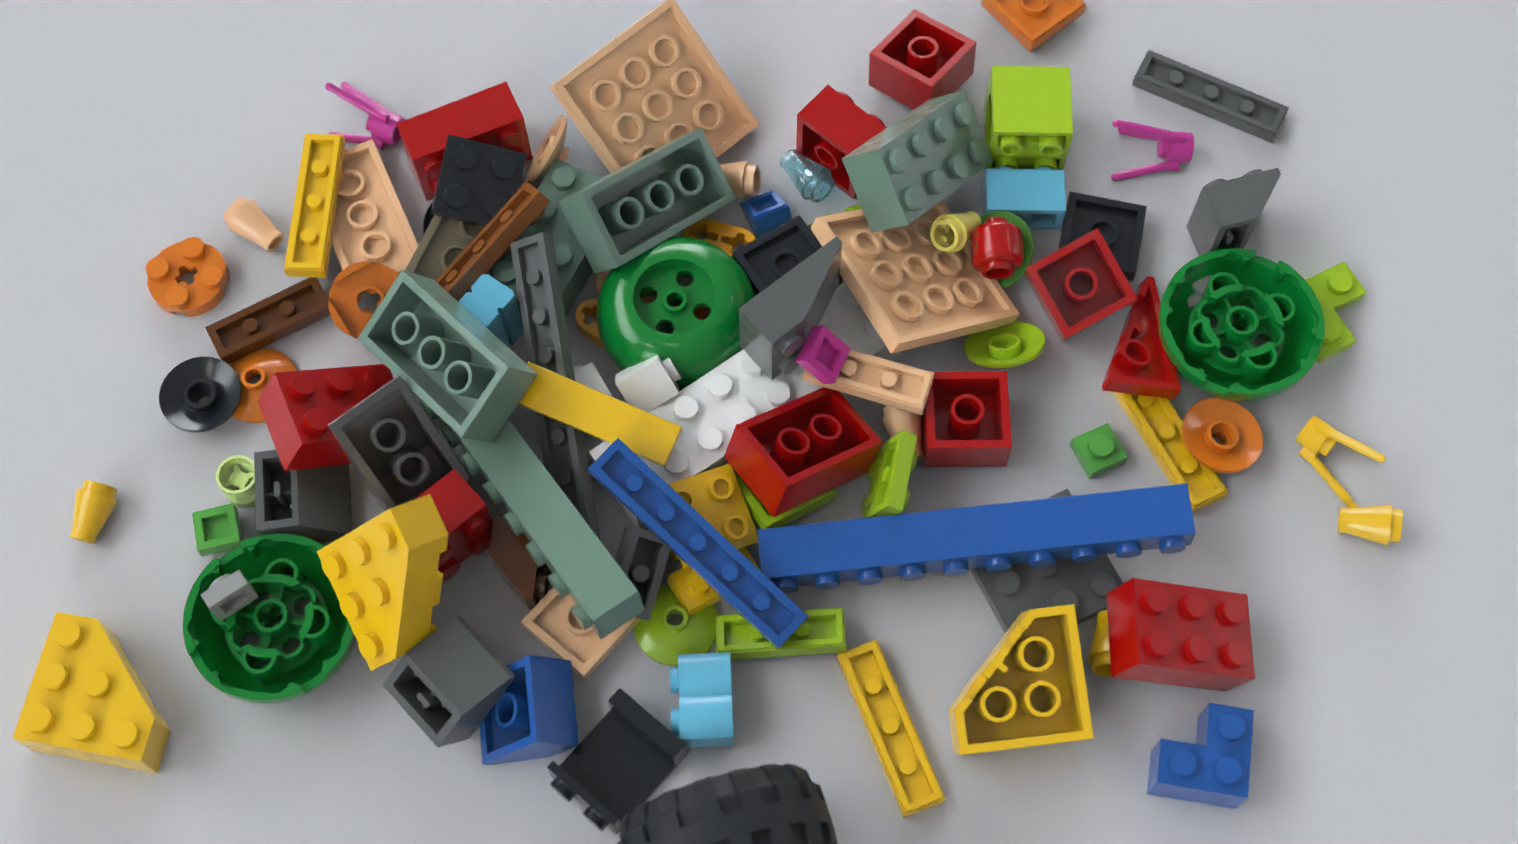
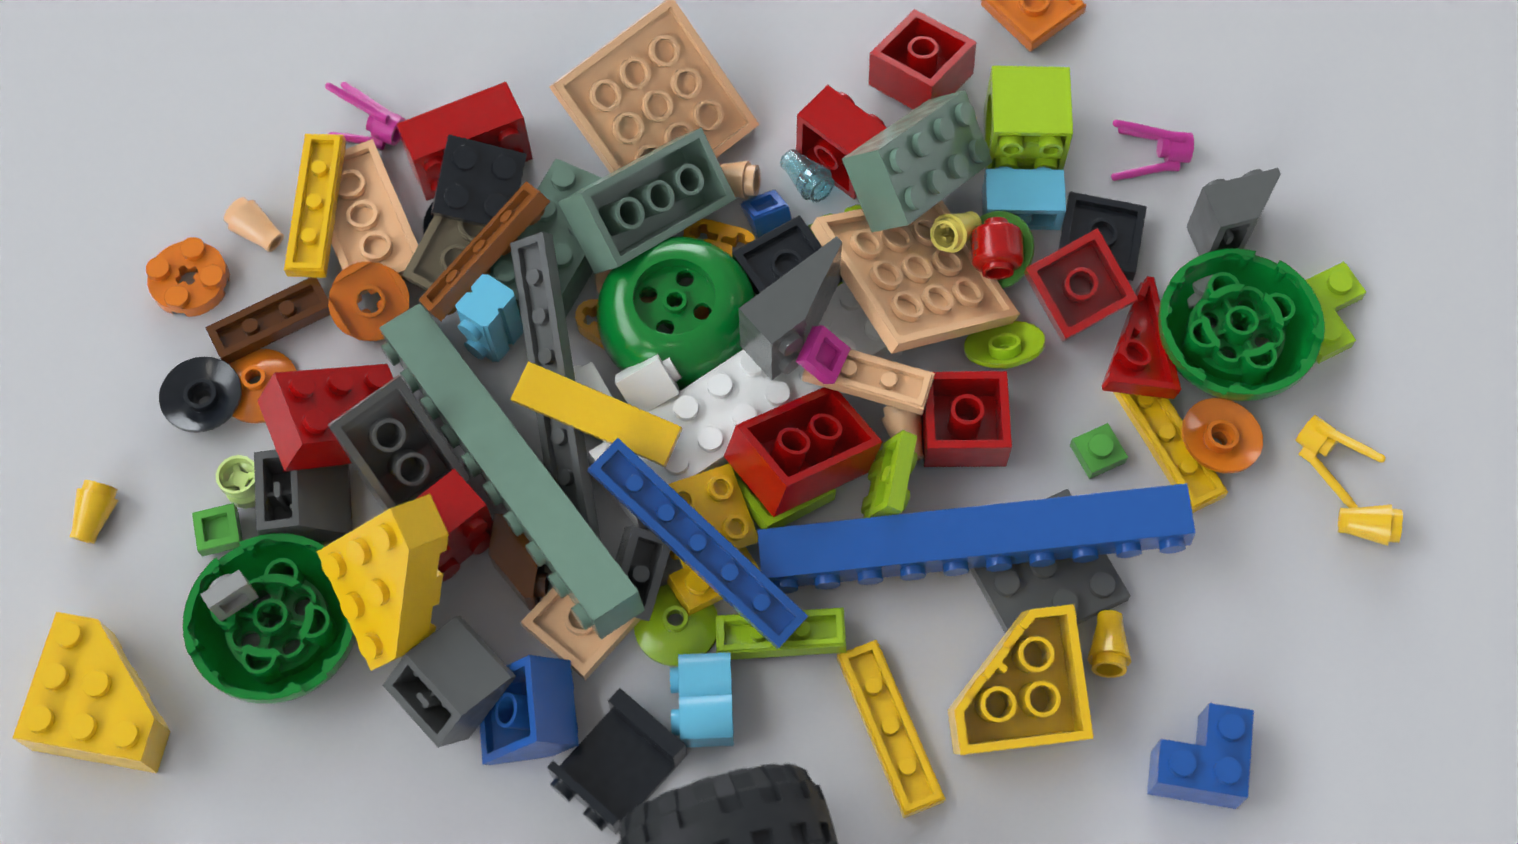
(447, 357): sand green brick -> none
(549, 150): light nougat dish -> none
(1179, 635): red brick -> none
(1210, 96): dark grey tile -> none

